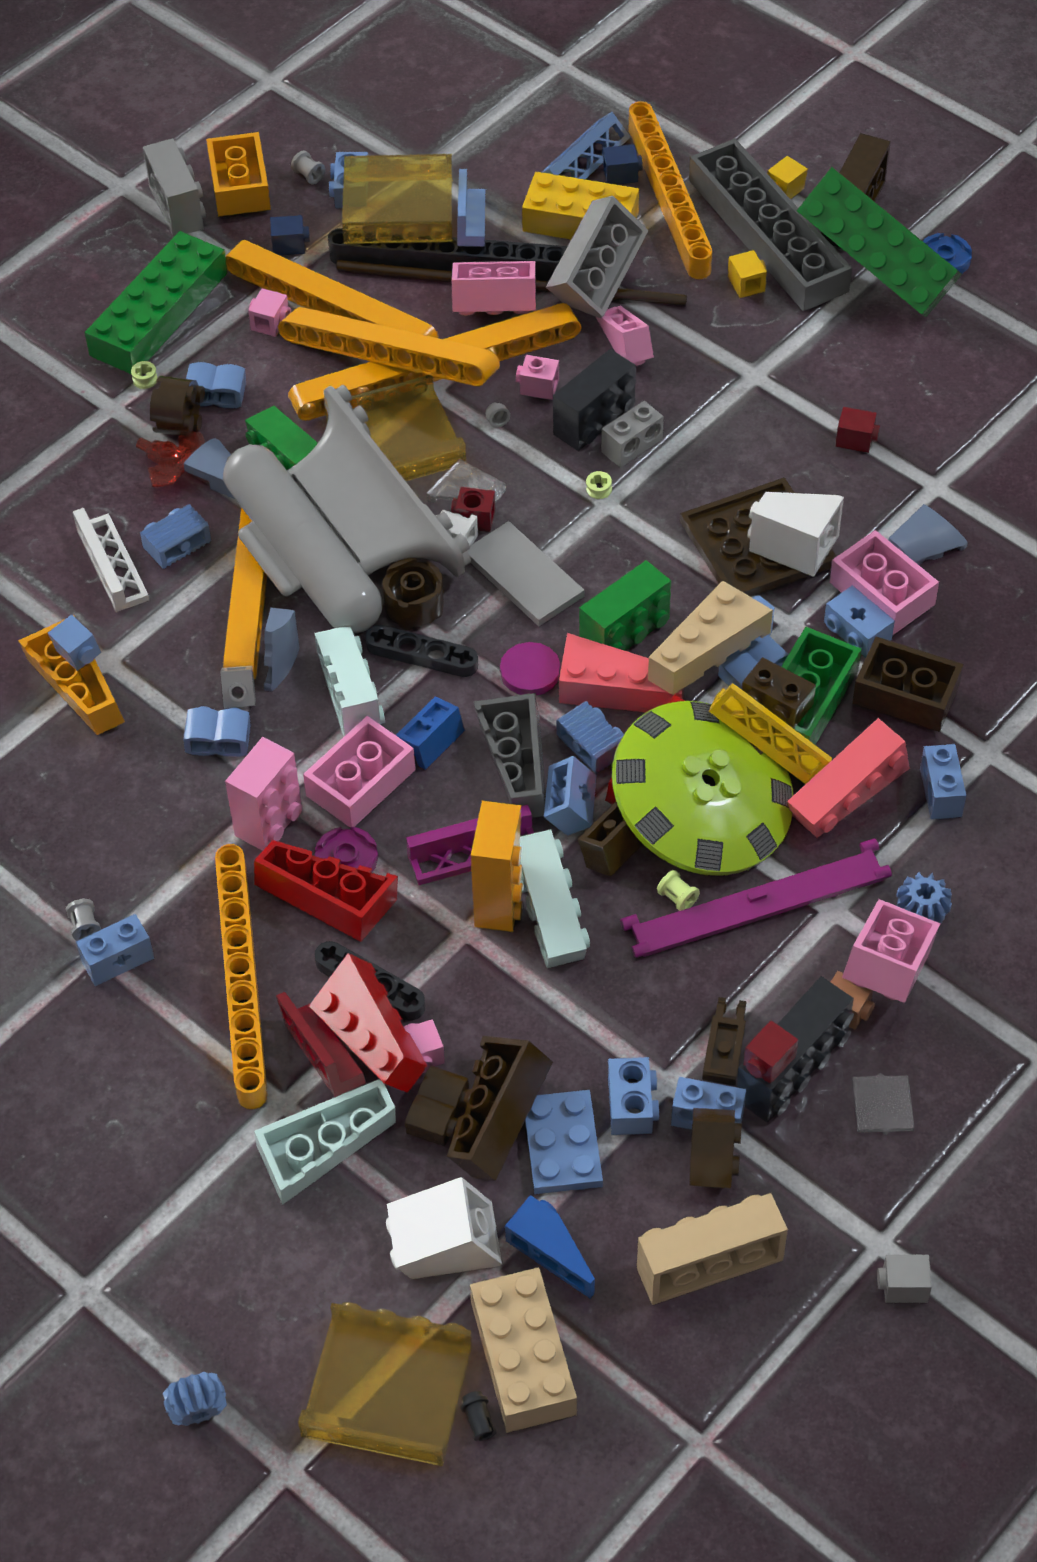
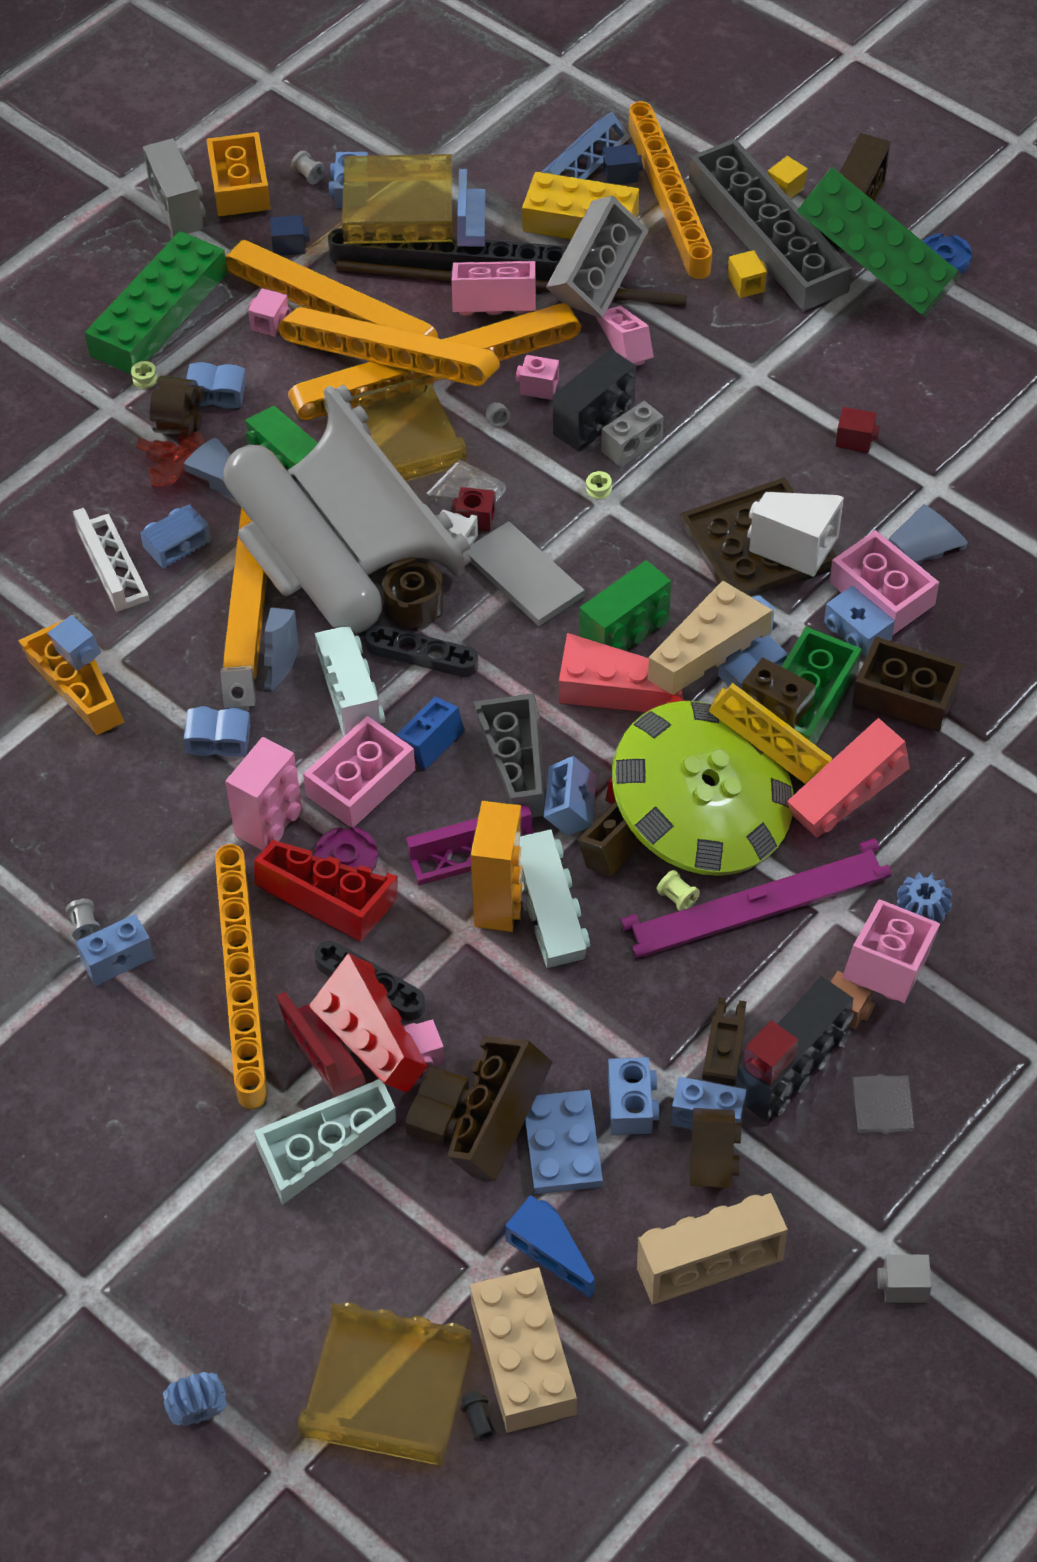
(443, 1231): white slope -> none
(530, 668): magenta tile -> none
(589, 736): medium blue brick -> none
(943, 781): medium blue brick -> none

